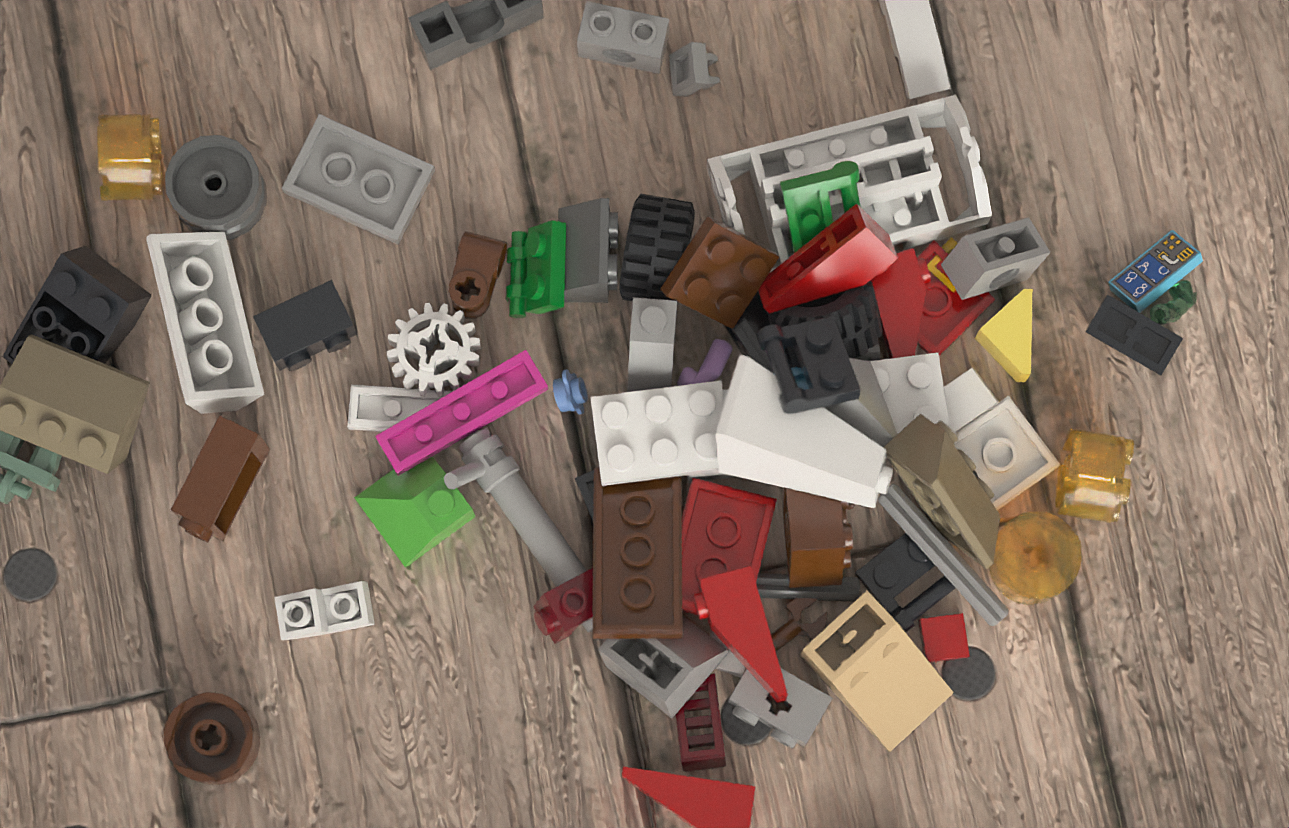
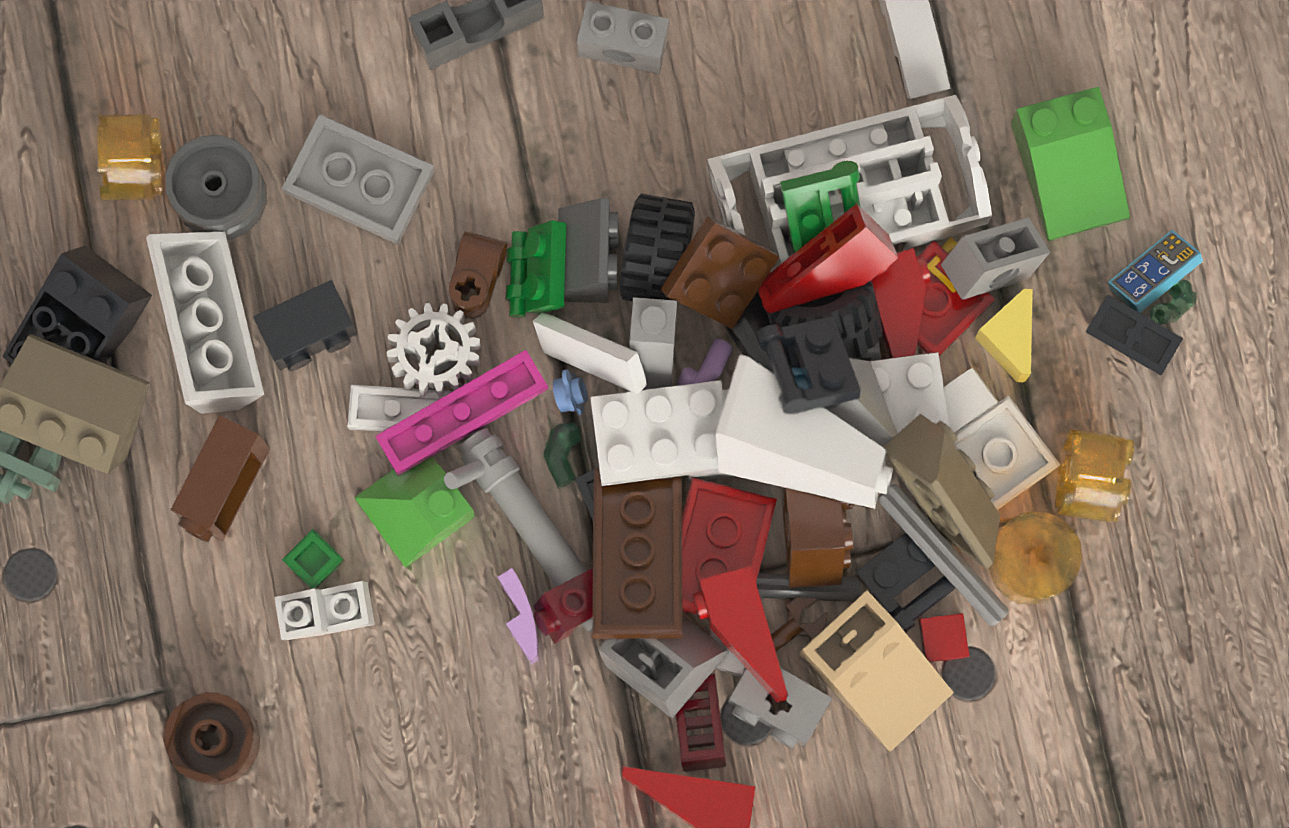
(313, 559): none -> green tile
(523, 626): none -> lavender slope
(556, 450): none -> clear green arm
(590, 352): none -> white tile
(690, 69): light grey tile -> none
(1071, 163): none -> bright green slope

